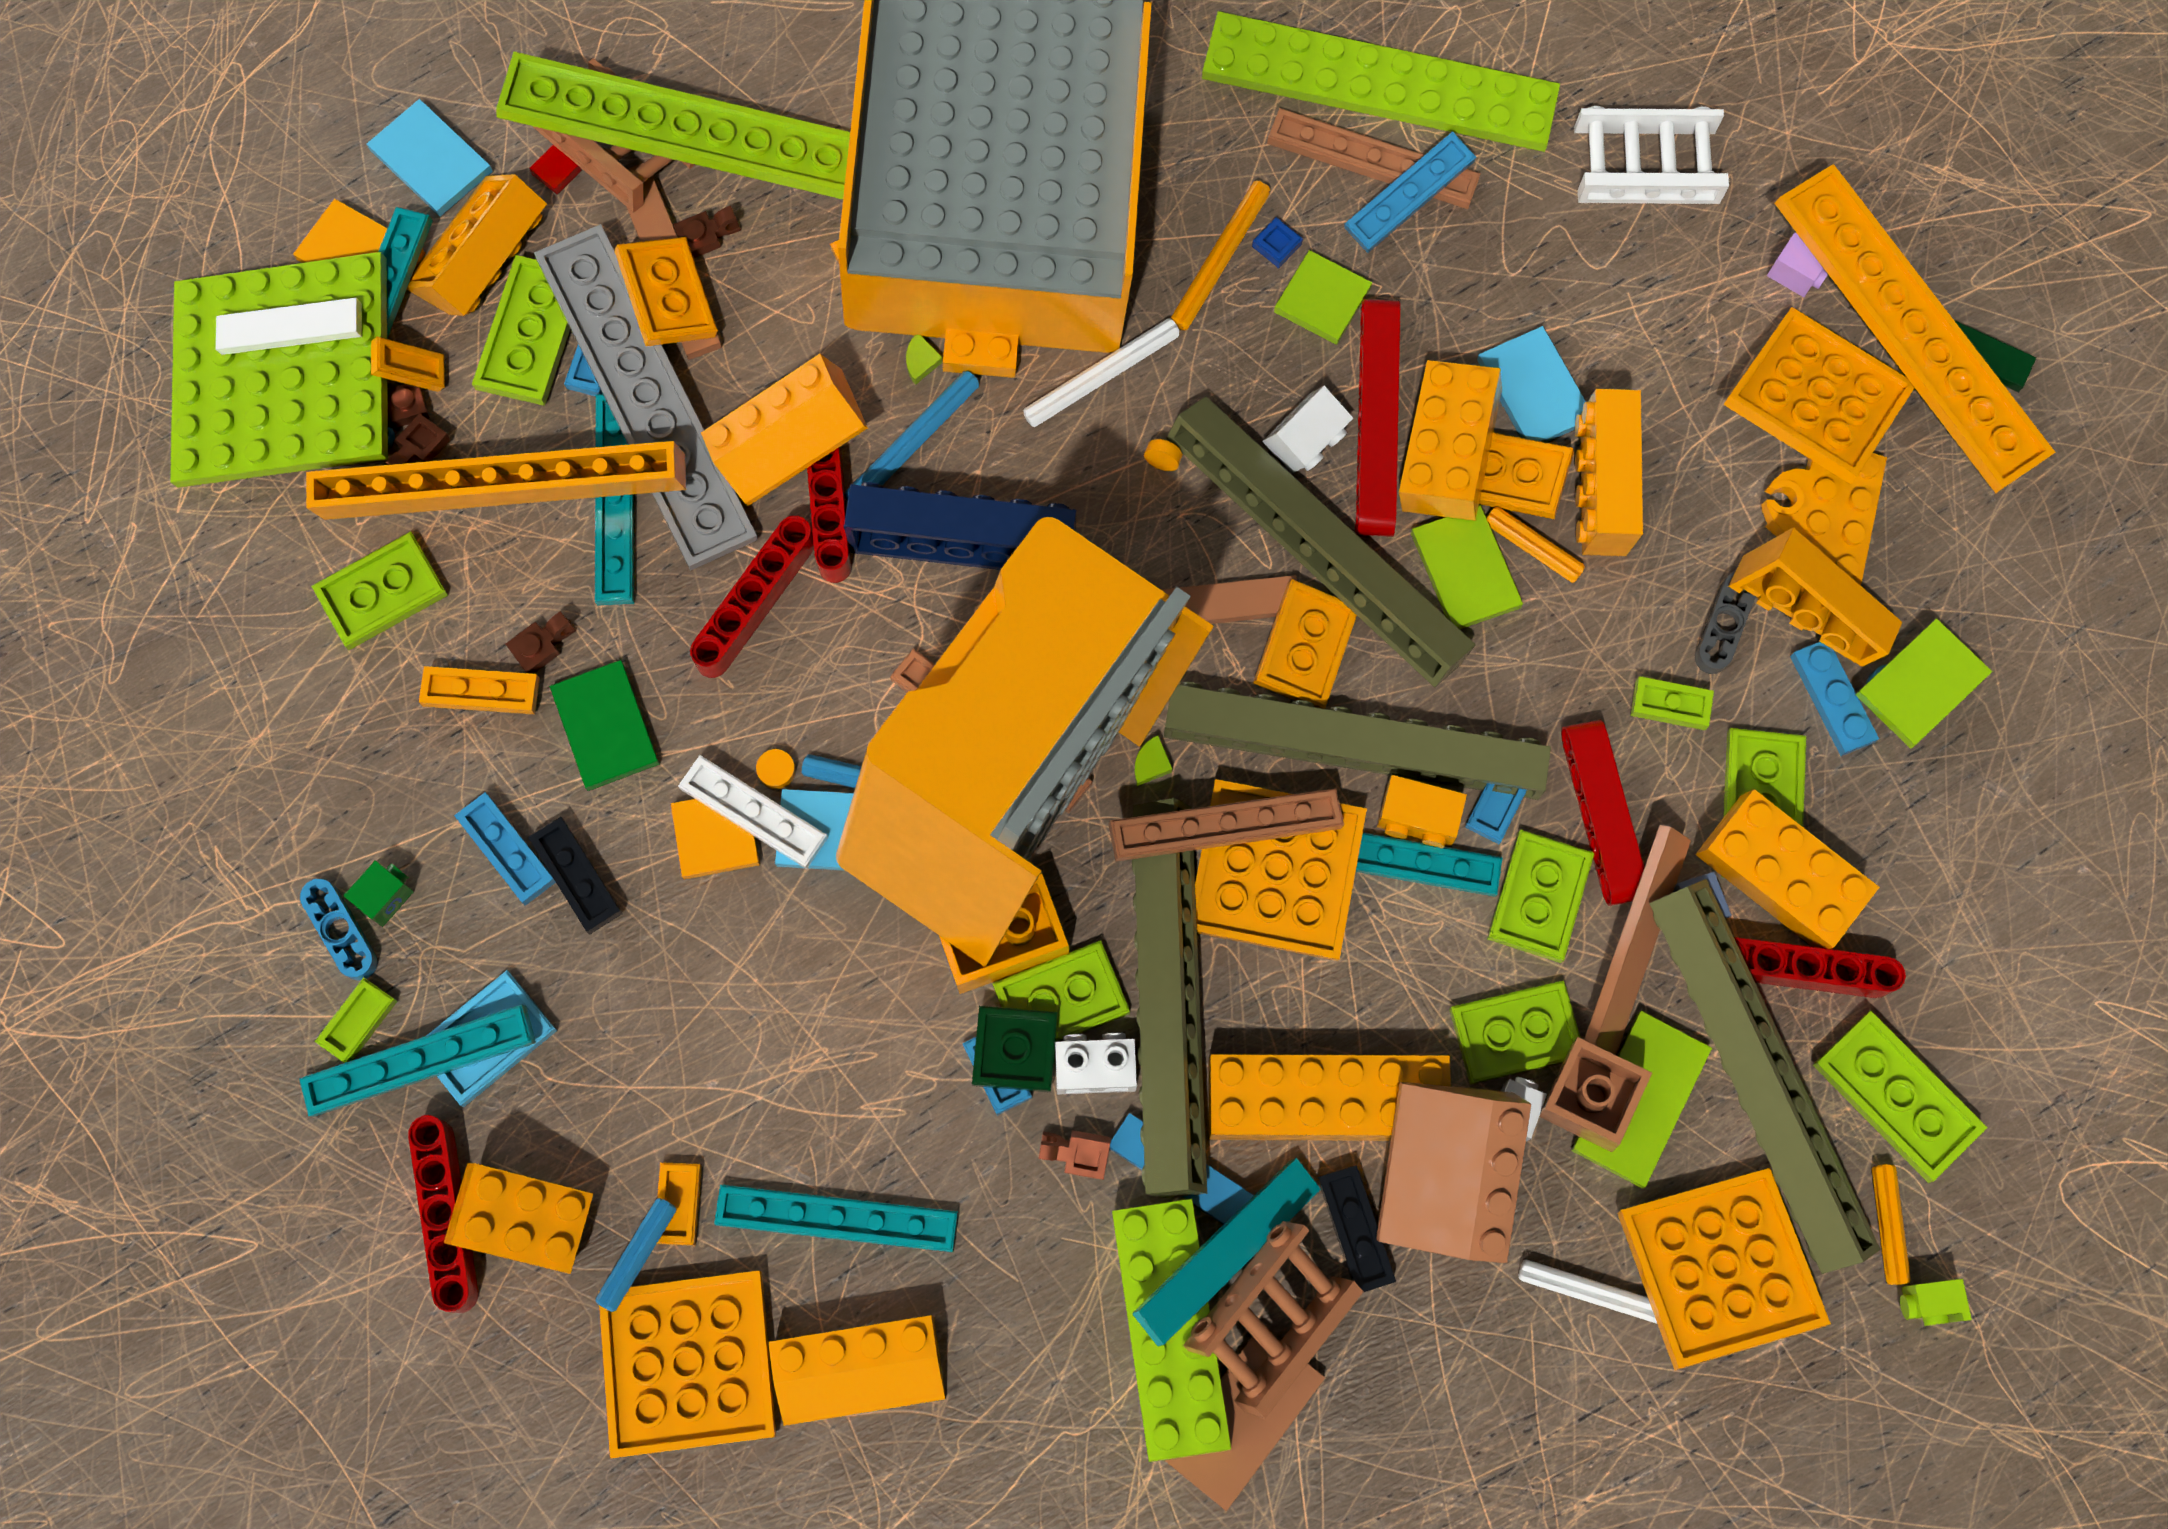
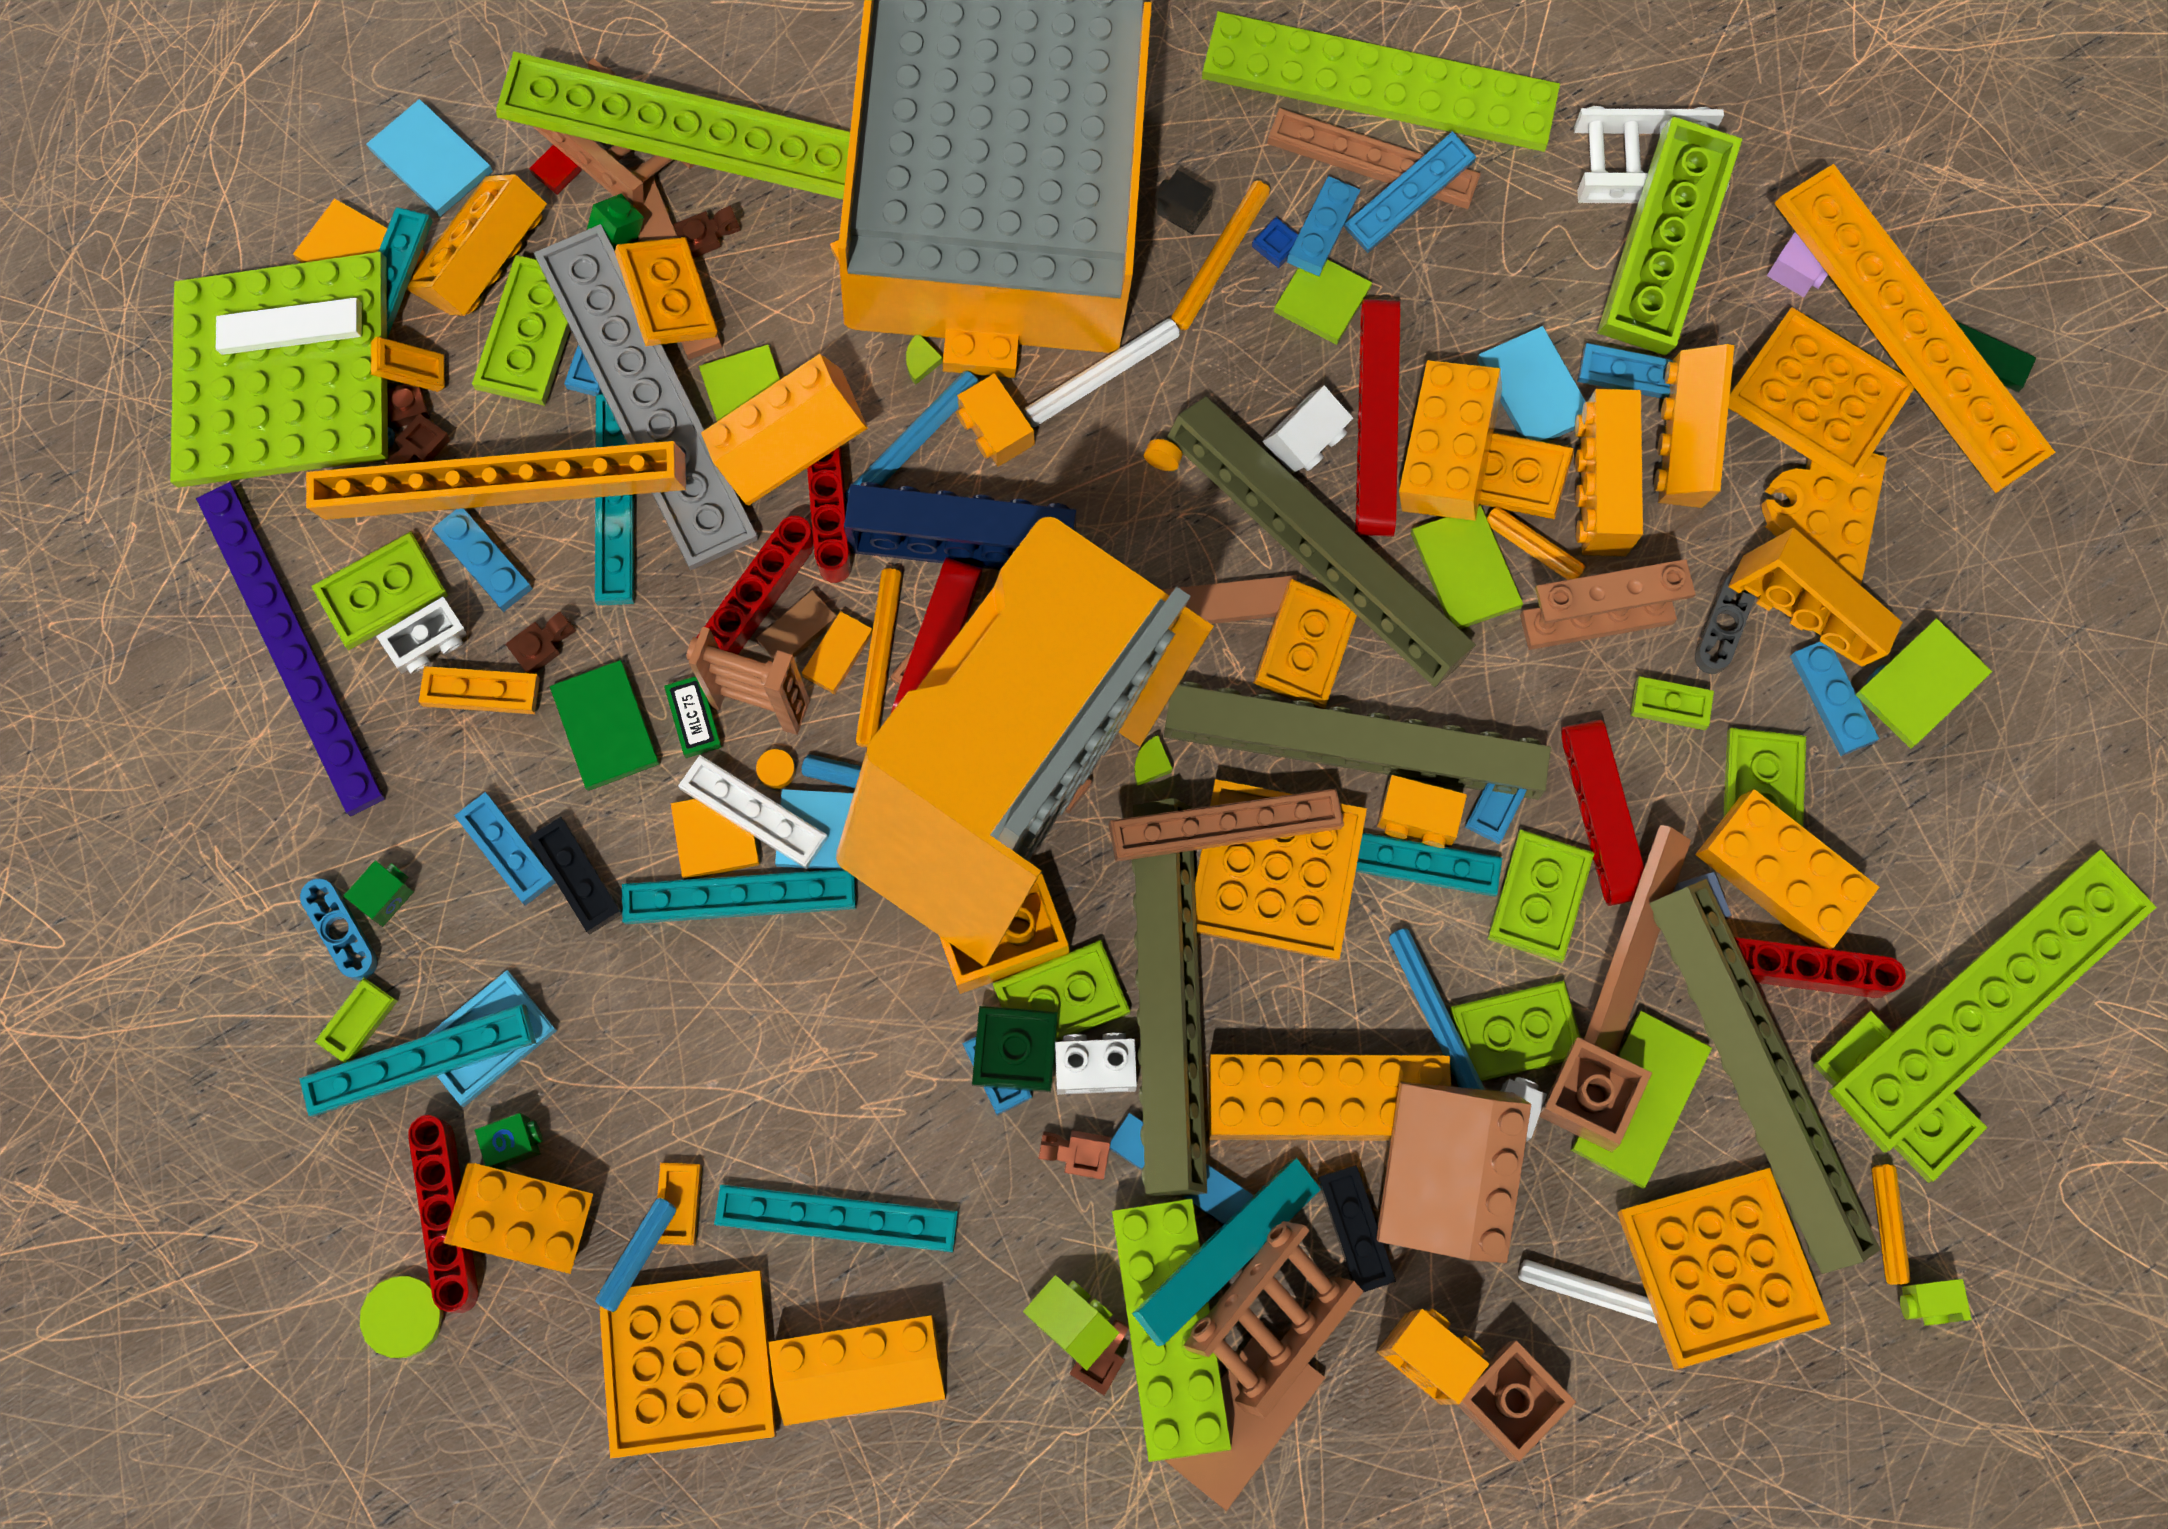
(290, 650): none -> dark purple plate
(400, 1317): none -> lime tile
(422, 636): none -> white brick
(482, 558): none -> dark azure plate
(509, 1141): none -> green brick
(618, 218): none -> green brick
(692, 717): none -> tile
(738, 379): none -> lime tile
(738, 896): none -> teal tile
(765, 685): none -> nougat fence
(797, 626): none -> medium nougat tile
(837, 652): none -> light orange tile
(879, 656): none -> light orange axle
(941, 622): none -> red beam
(994, 420): none -> light orange brick
(1071, 1321): none -> lime brick
(1106, 1366): none -> copper plate
(1184, 201): none -> clear smoke brick
(1323, 226): none -> dark azure plate
(1434, 1009): none -> dark azure axle
(1434, 1356): none -> light orange brick
(1515, 1401): none -> nougat brick
(1606, 604): none -> nougat fence
(1624, 370): none -> dark azure plate
(1669, 236): none -> lime brick
(1694, 426): none -> light orange slope
(1991, 1001): none -> lime plate

